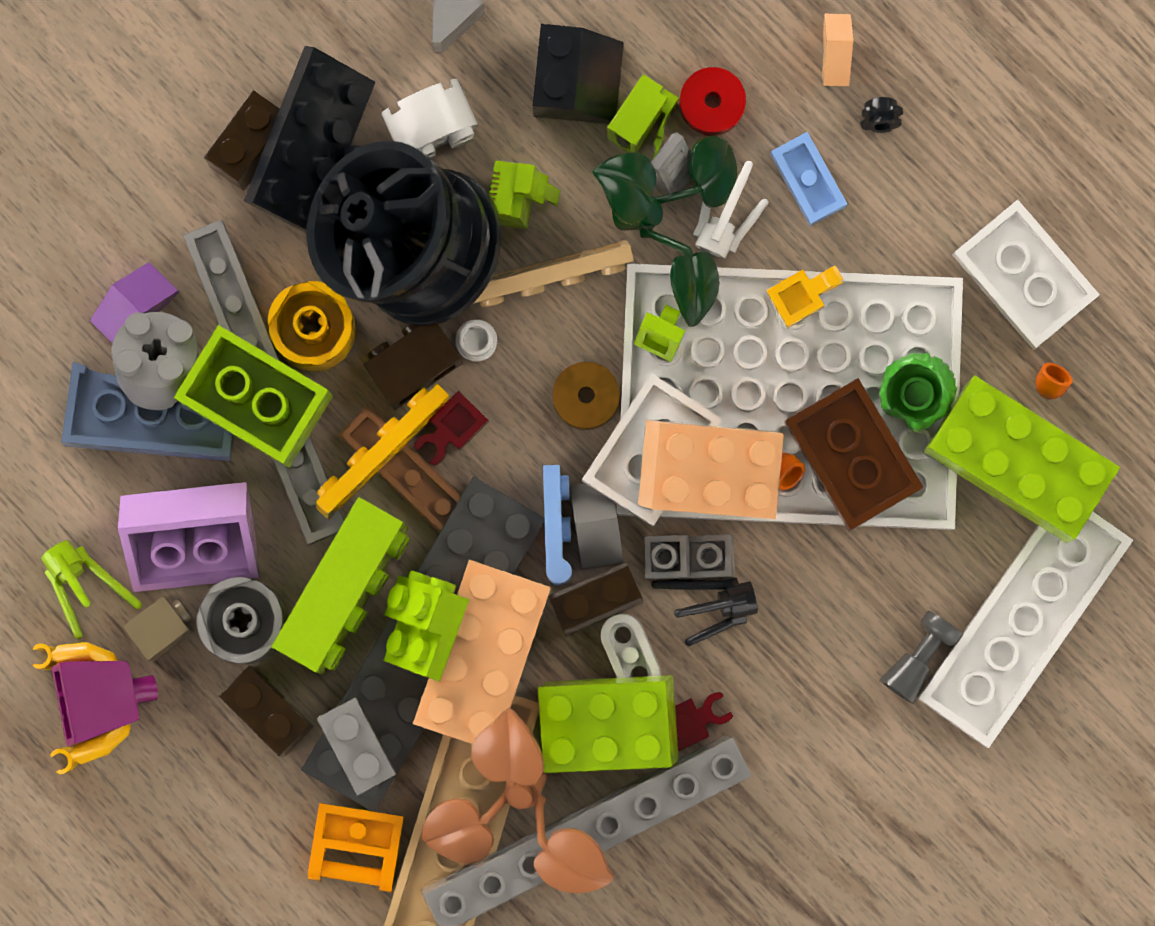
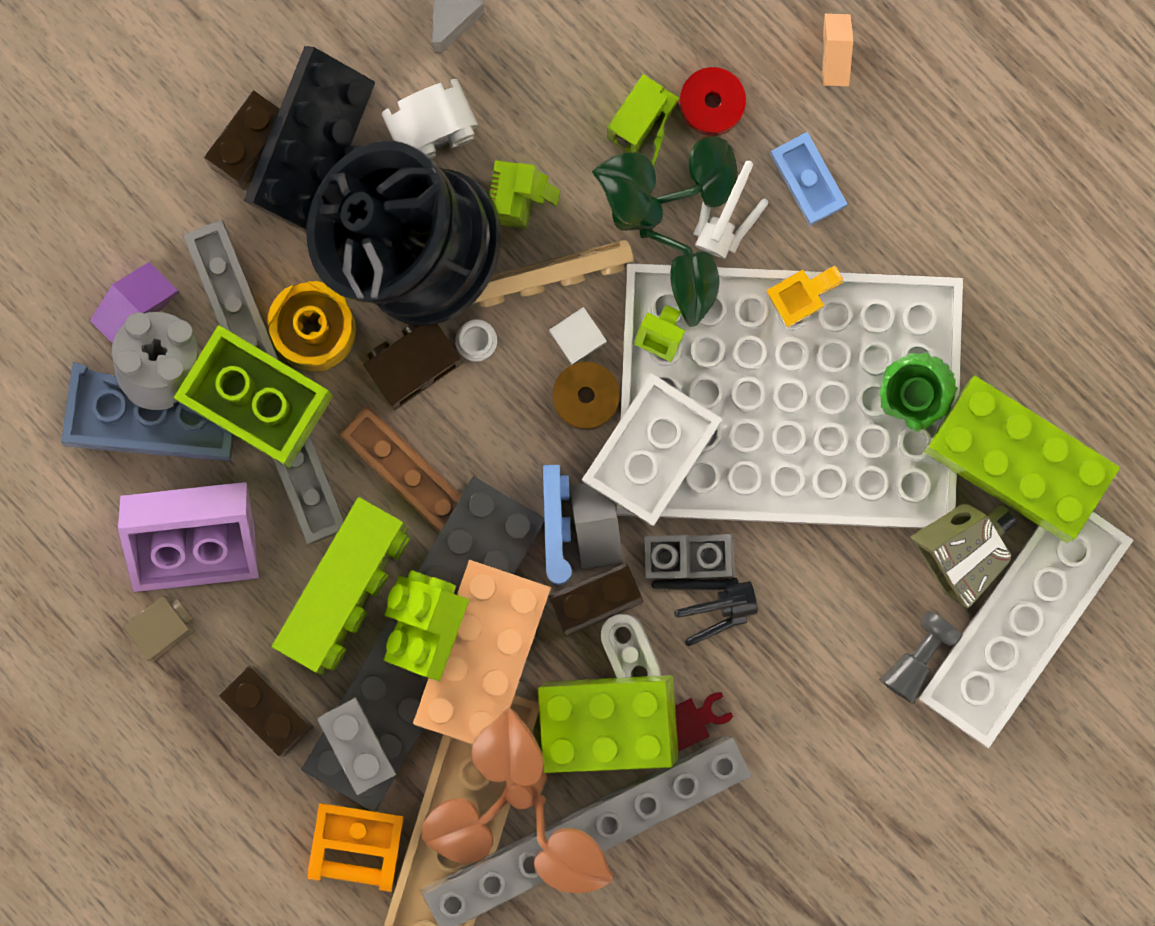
(64, 567): lime plant -> none
(94, 699): magenta torso -> none
(221, 609): light grey brick -> none
(367, 463): yellow plate -> none
(455, 424): dark red plate -> none
(577, 75): black slope -> none
(577, 336): none -> white tile
(672, 165): light grey slope -> none
(710, 469): light nougat brick -> none
(791, 471): orange hinge -> none
(853, 454): reddish brown plate -> none
(881, 115): black plate -> none
(966, 550): none -> olive torso
(1025, 274): white plate -> none
(1052, 381): orange hinge -> none

